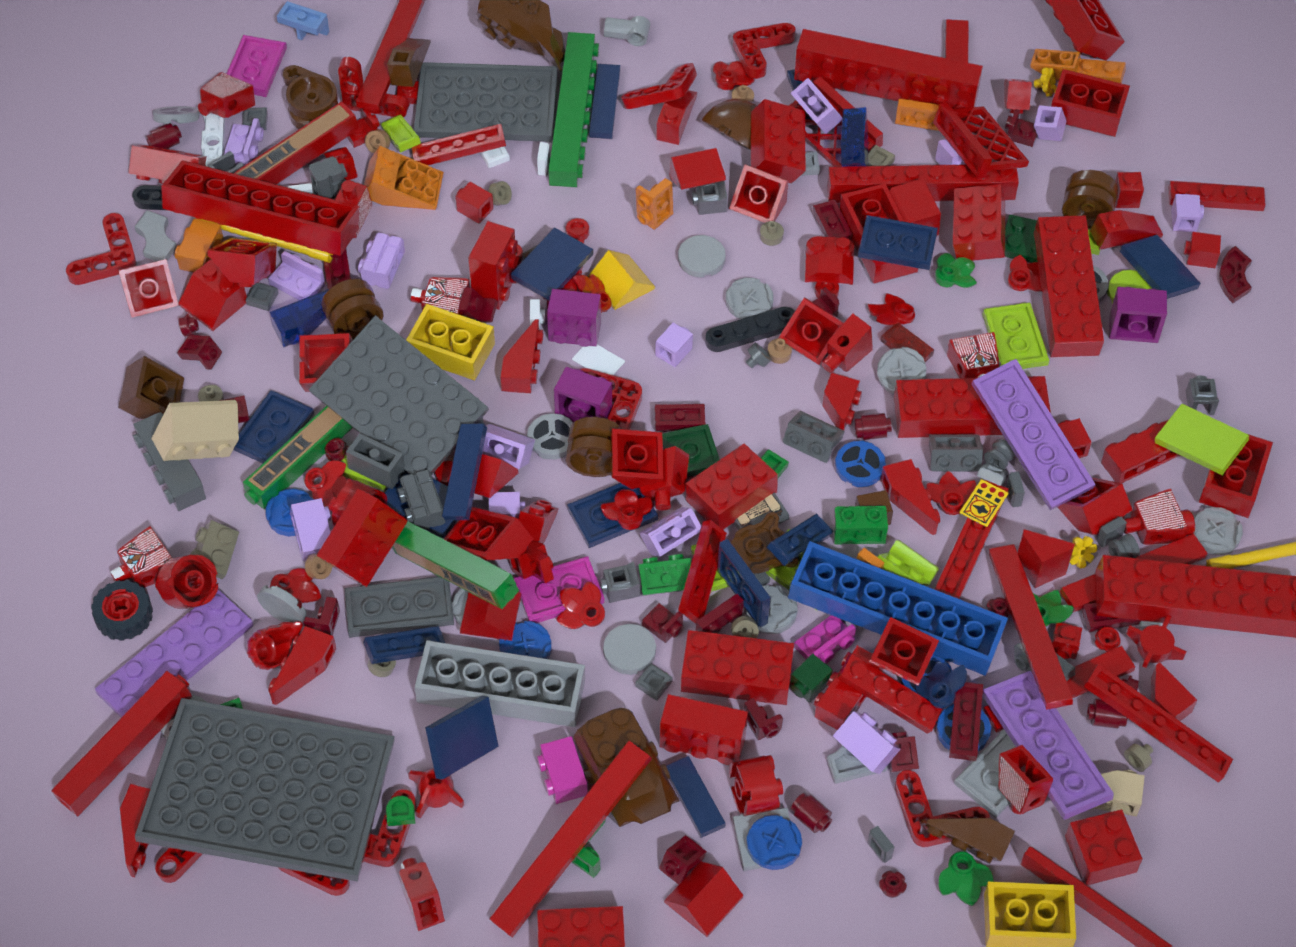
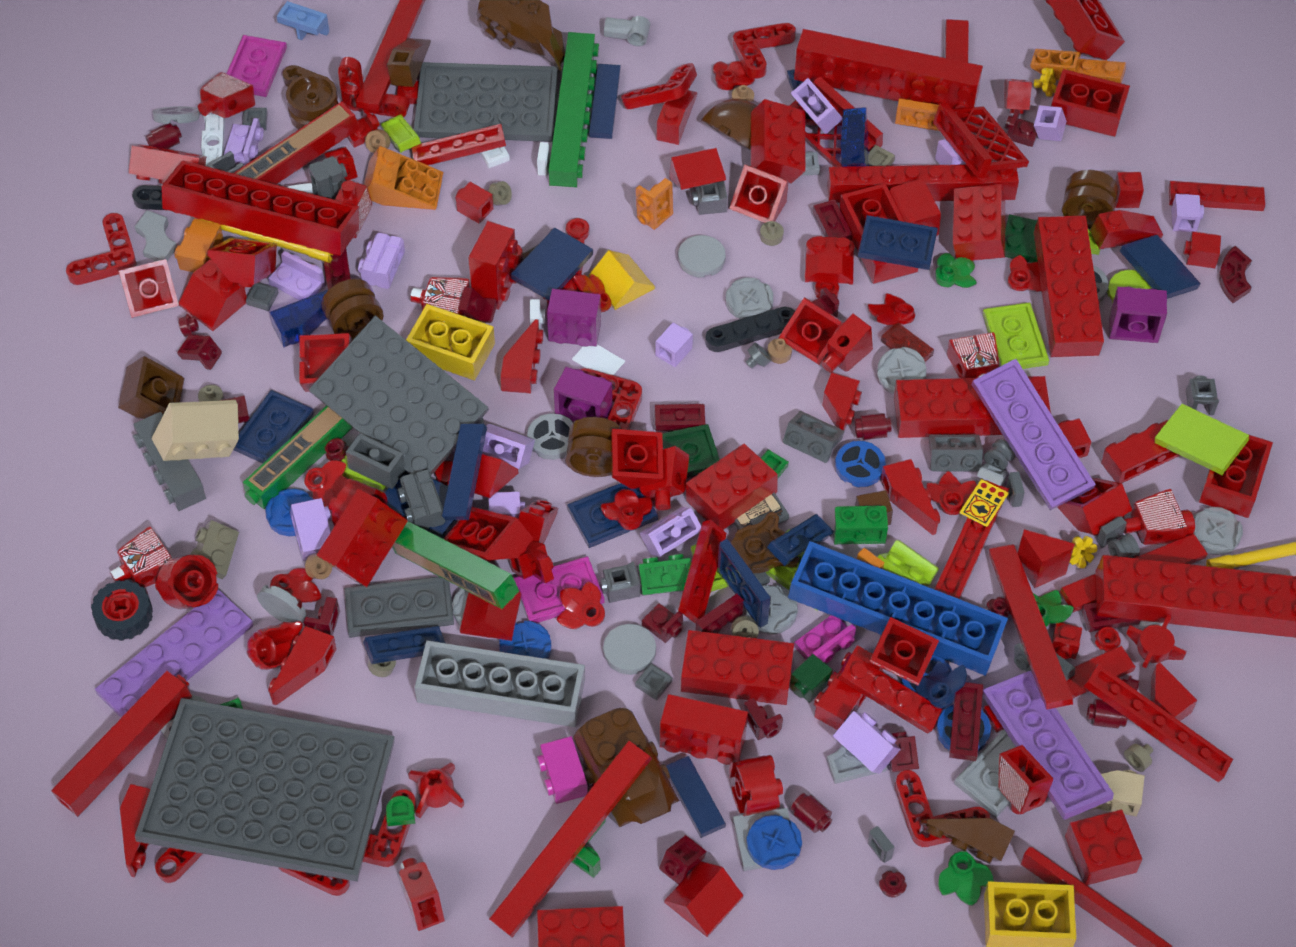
(462, 737): dark blue tile -> none

